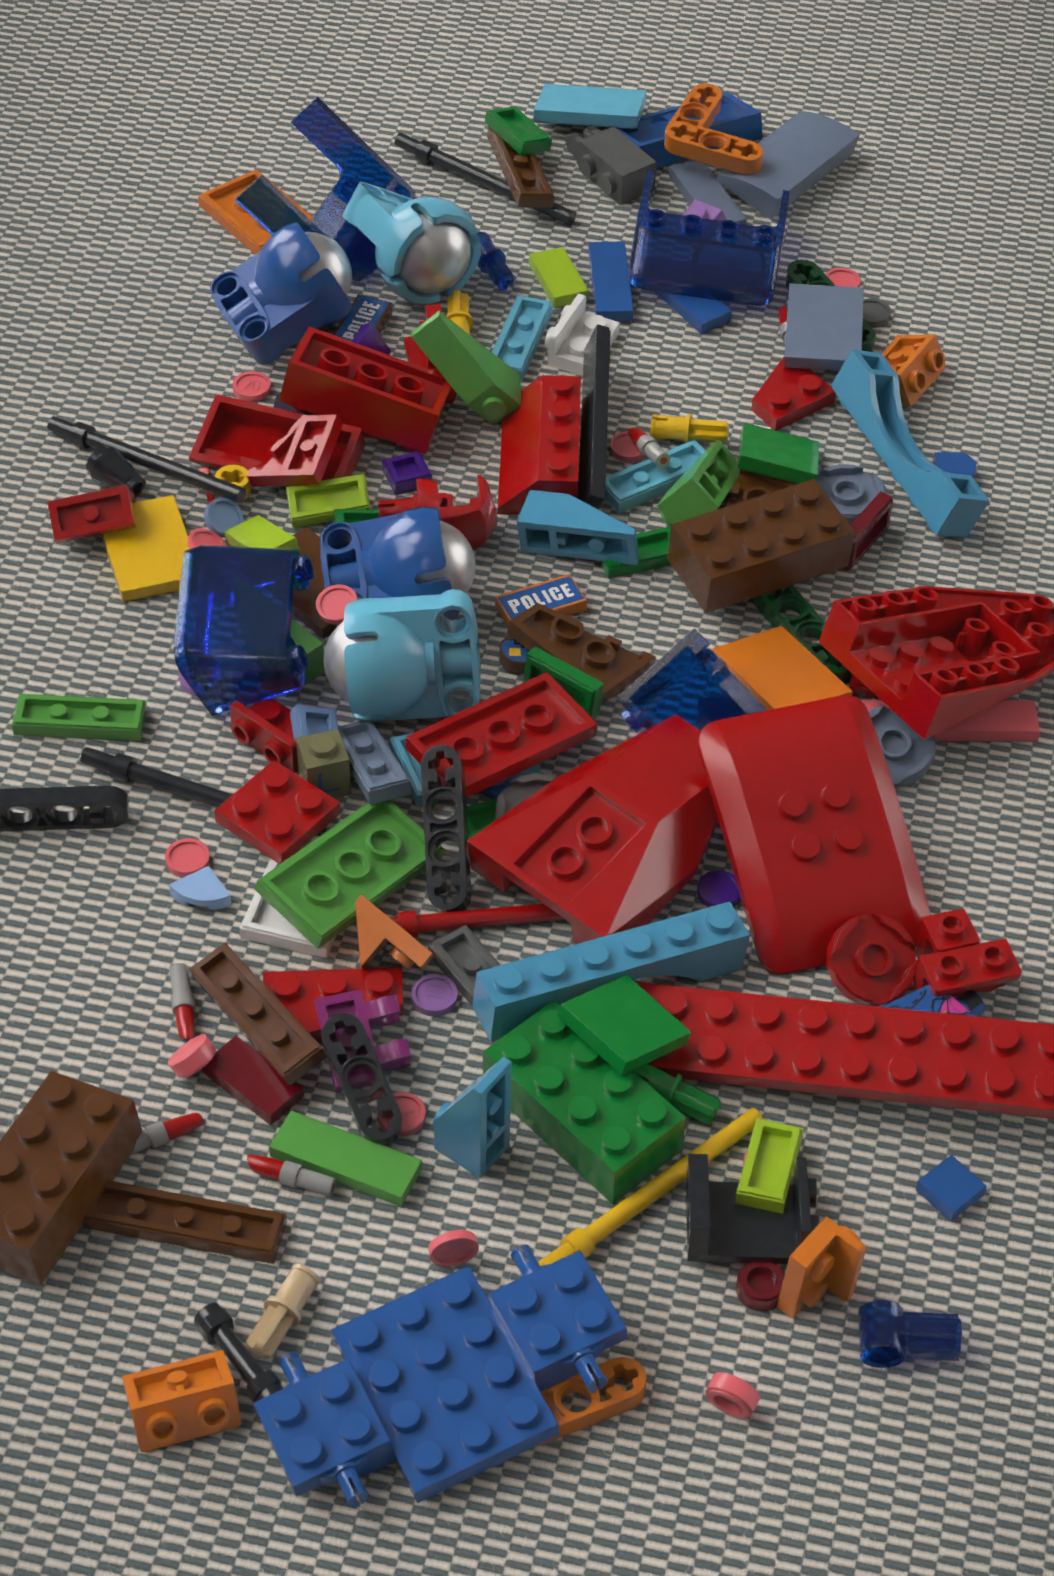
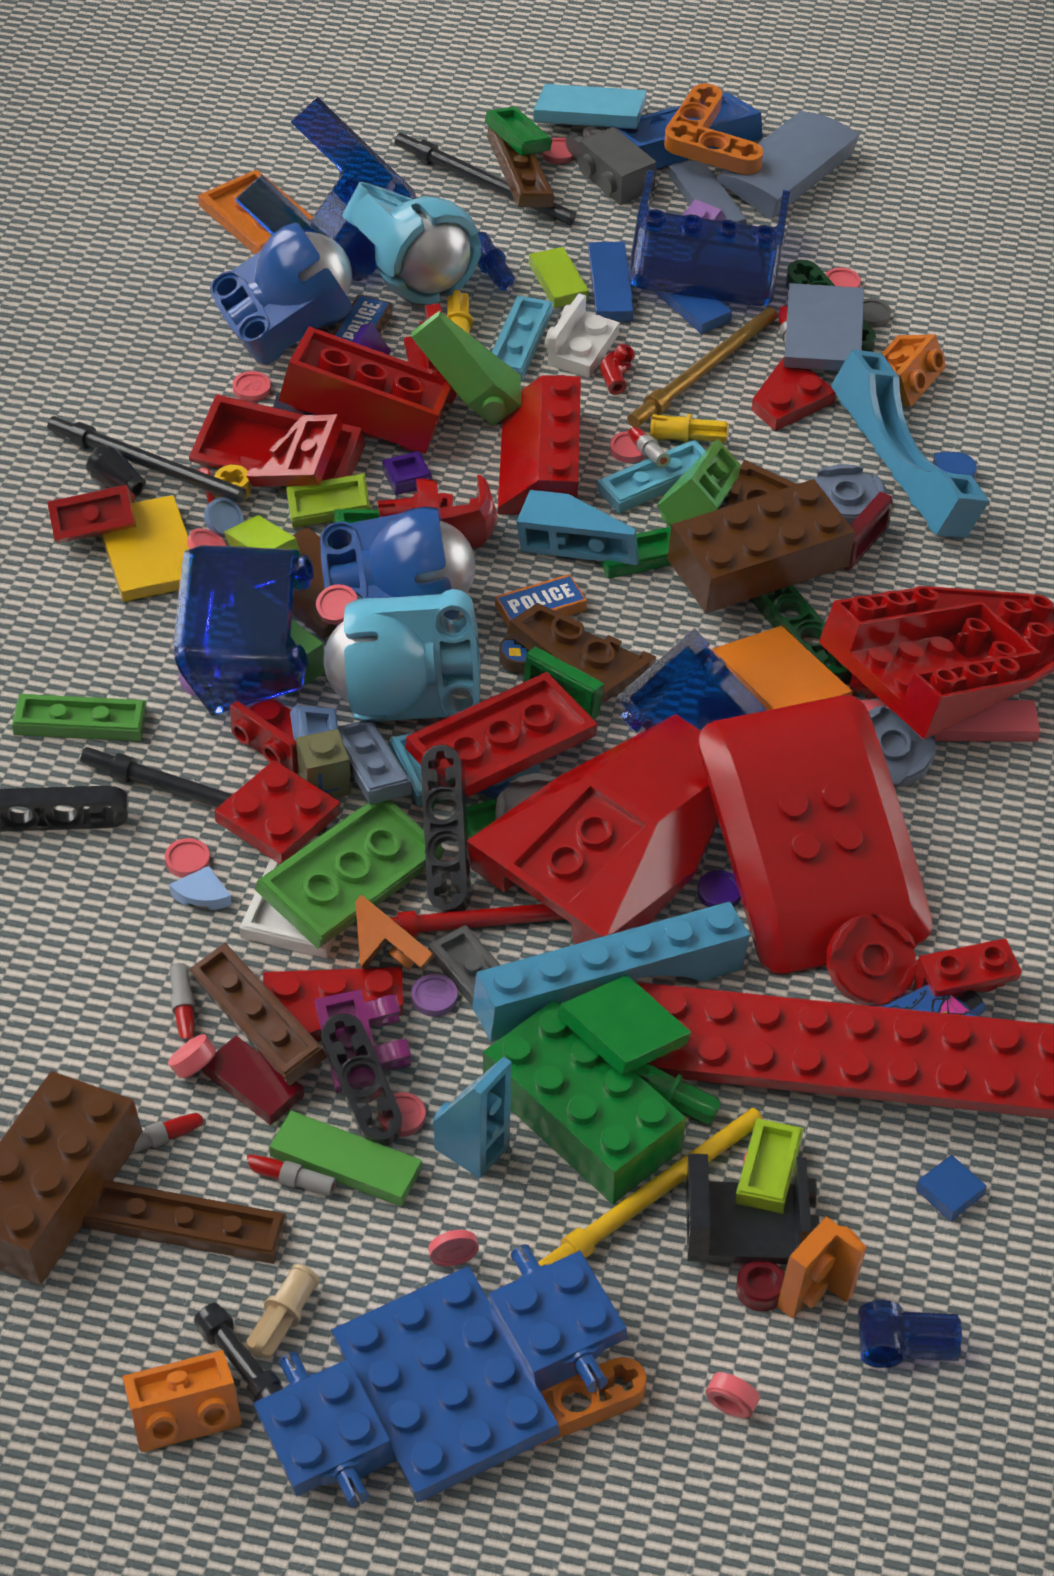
(559, 152): none -> coral piece
(594, 418): black tile -> none
(614, 367): none -> red arm
(660, 399): none -> pearl gold bar
(778, 454): green tile -> none
(945, 932): red bracket -> none

